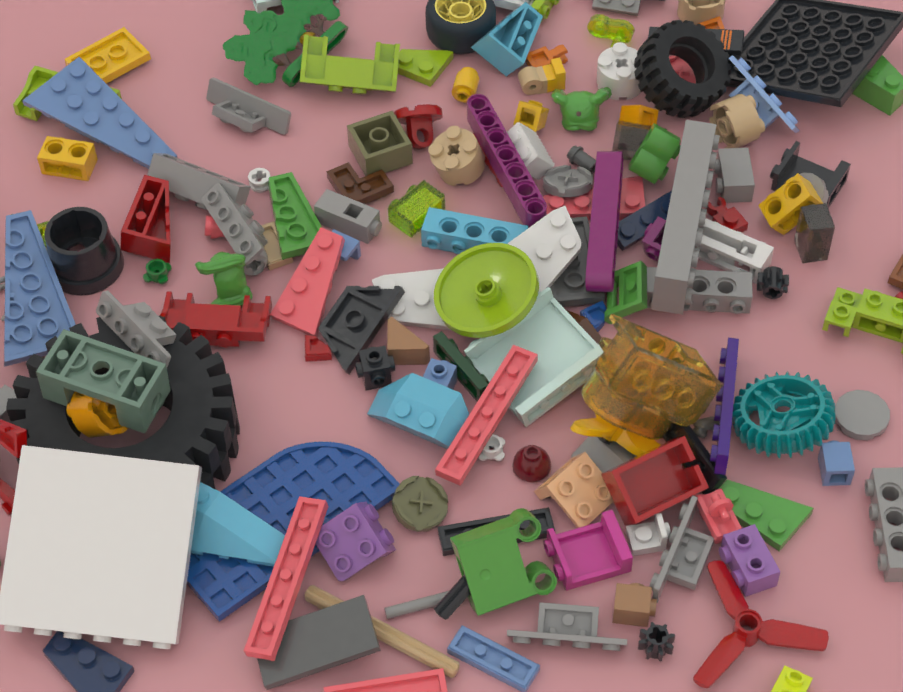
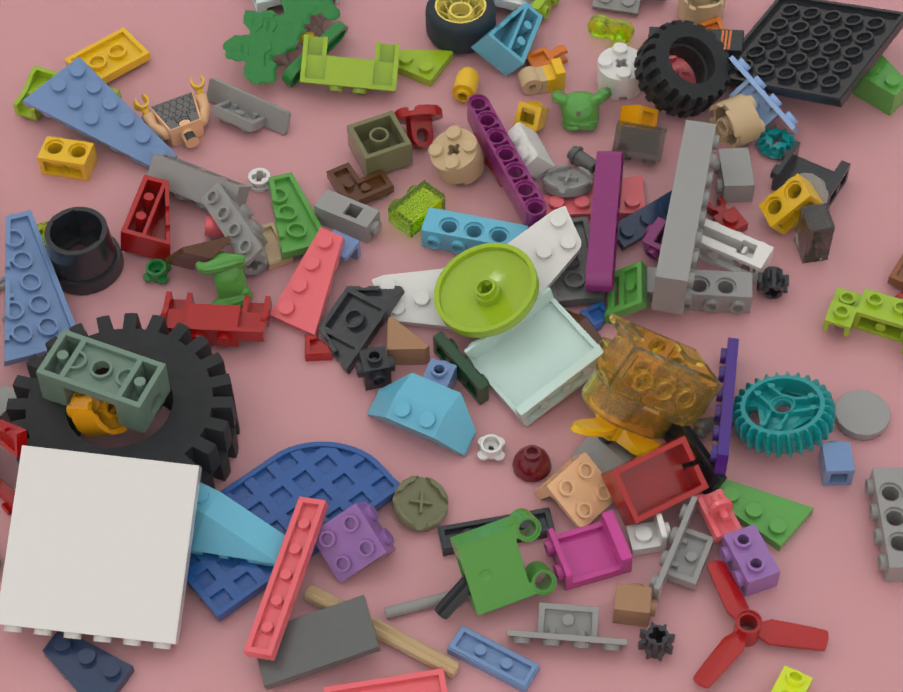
(137, 327): light grey bracket -> none
(180, 118): none -> torso
(189, 255): none -> reddish brown slope
(486, 415): coral plate -> none
(654, 154): bright green brick -> none
(766, 139): none -> teal gear

